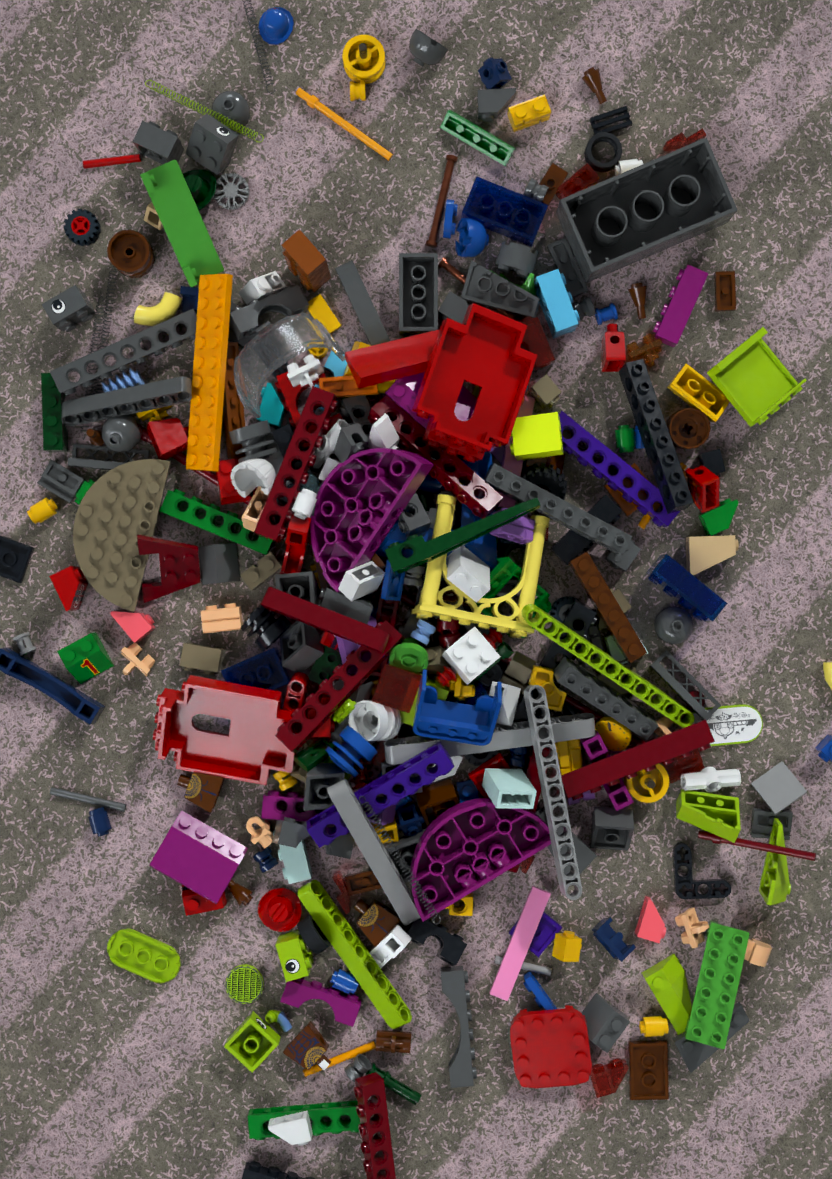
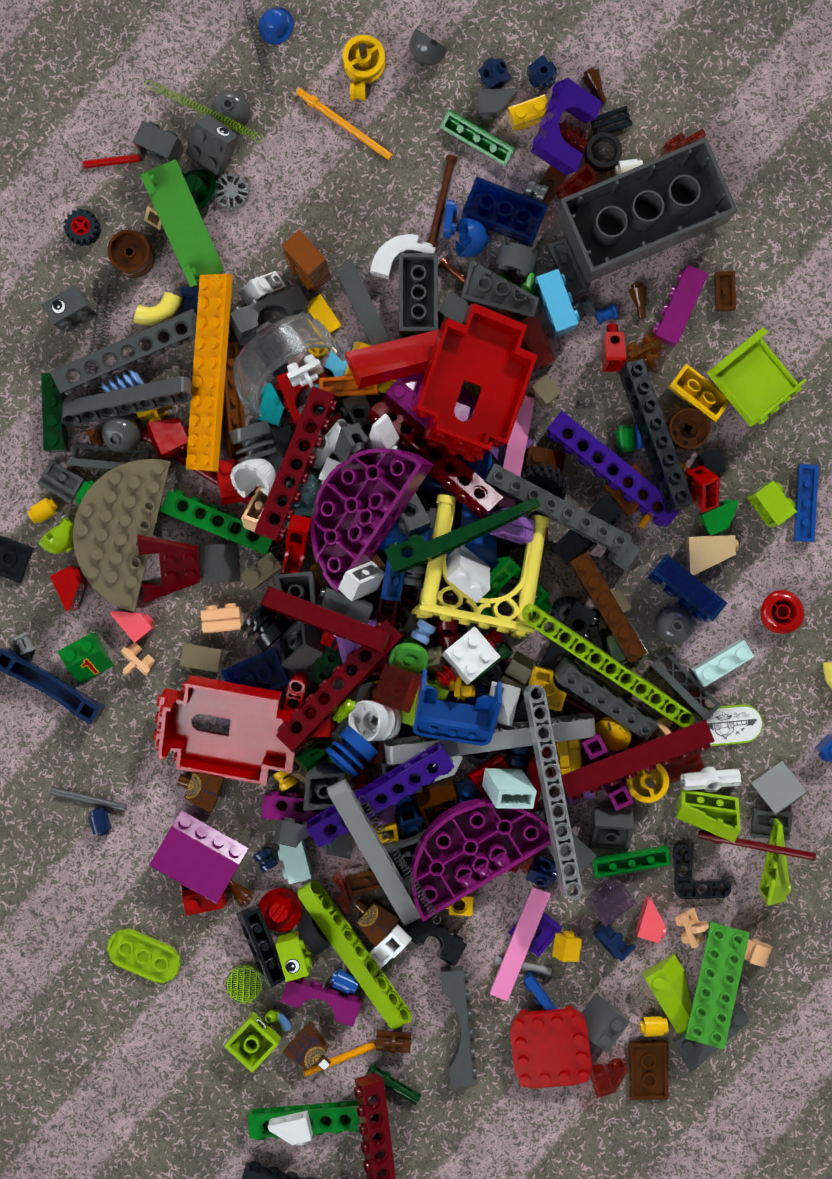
(59, 538): none -> lime cylinder
(261, 945): none -> black brick
(262, 835): light nougat hips -> none
(304, 504): white brick -> none
(359, 1066): dark grey wheel -> none
(390, 250): none -> white arch
(537, 436): neon yellow brick -> none
(542, 73): none -> dark blue brick
(542, 871): none -> dark blue brick
(549, 142): none -> dark purple arch
(572, 137): none -> clear red piece
(610, 900): none -> clear purple piece
(631, 861): none -> green brick
(722, 662): none -> light aqua brick
(772, 503): none -> lime brick
(782, 612): none -> red hat
(806, 503): none -> blue plate

